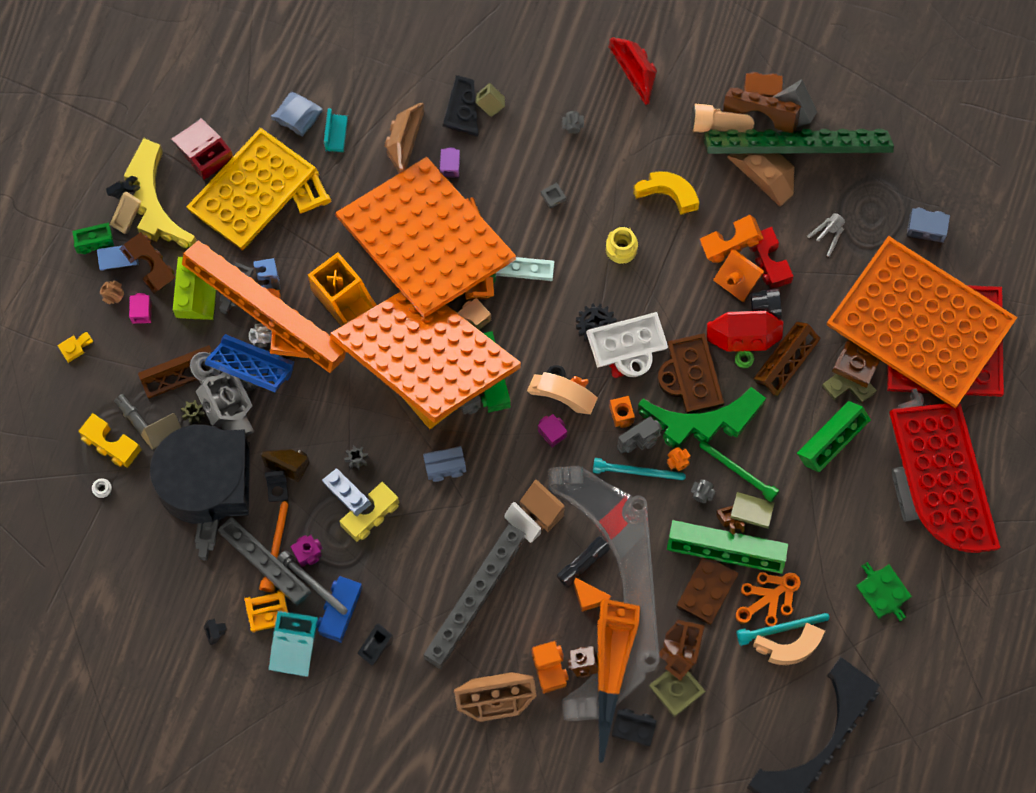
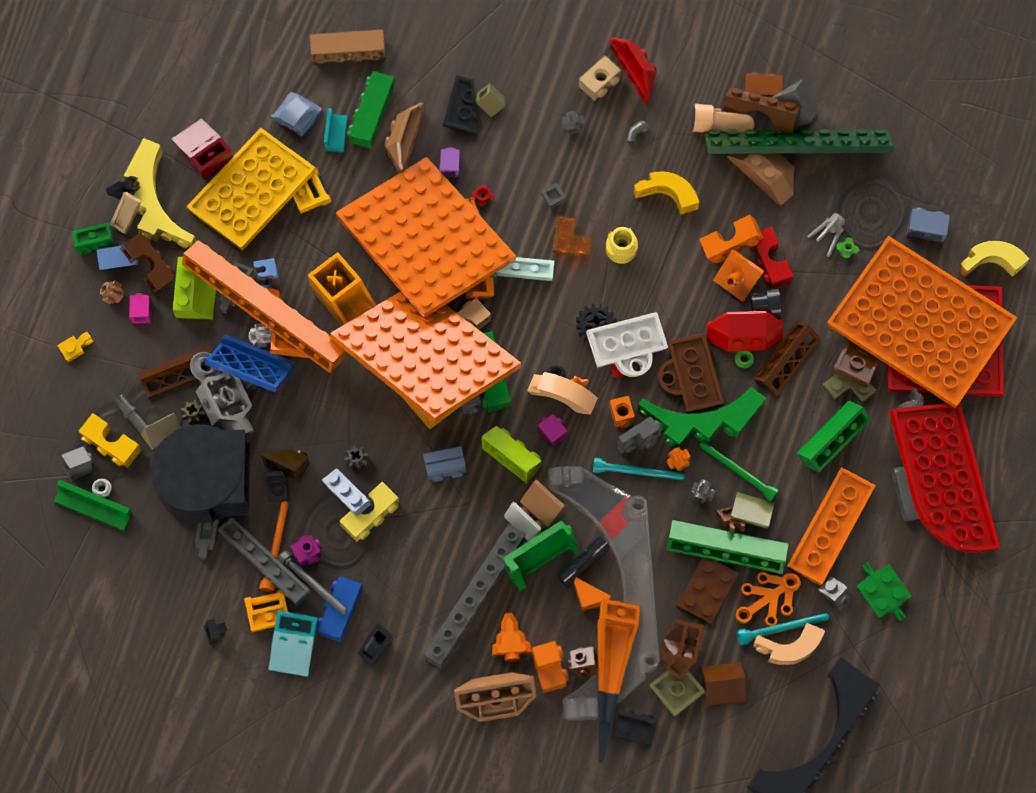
(77, 463): none -> dark grey brick
(93, 506): none -> green fence
(347, 46): none -> medium nougat brick
(371, 110): none -> green brick
(483, 190): none -> red plate
(510, 641): none -> orange rock
(511, 453): none -> lime slope
(539, 552): none -> green panel
(566, 242): none -> clear orange plate
(602, 69): none -> tan brick
(635, 129): none -> dark grey arm
(724, 684): none -> reddish brown slope
(831, 526): none -> orange plate
(836, 593): none -> dark grey bracket
(847, 253): none -> bright green plate
(997, 252): none -> light yellow arch

